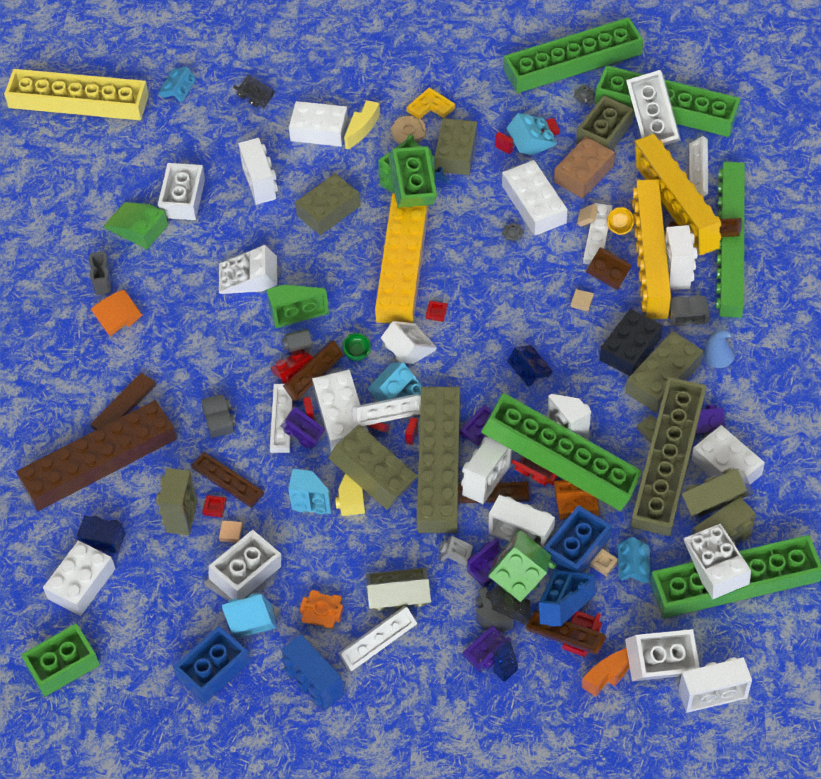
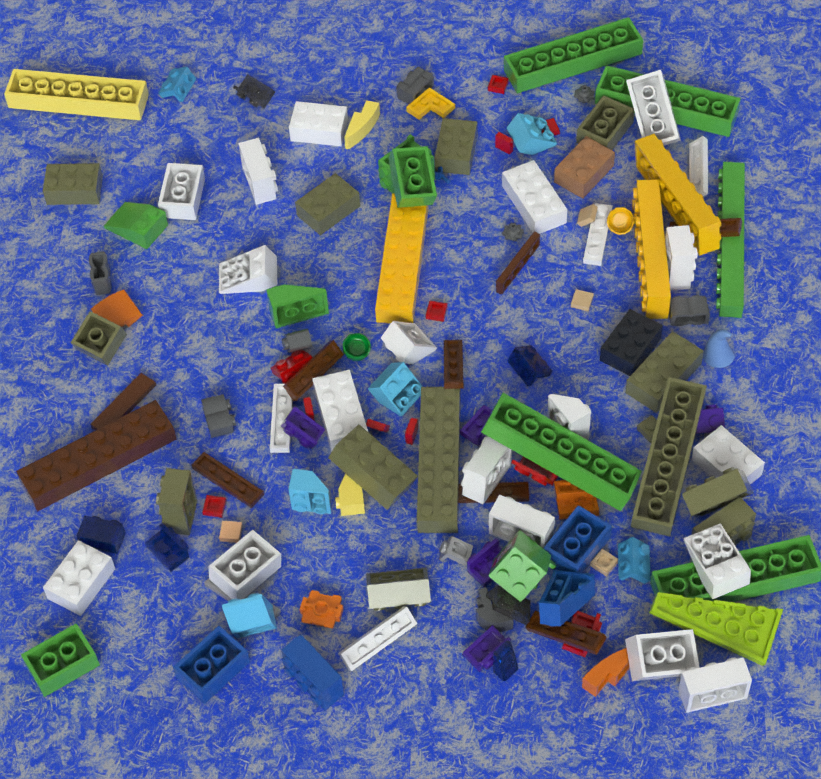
(72, 183): none -> olive brick
(98, 338): none -> olive brick
(168, 548): none -> clear blue bracket
(386, 410): white plate -> none
(408, 125): tan tile -> none
(414, 85): none -> dark grey brick
(453, 364): none -> reddish brown tile
(498, 84): none -> red tile
(517, 263): none -> reddish brown tile
(608, 268): reddish brown bracket -> none
(731, 625): none -> lime wing

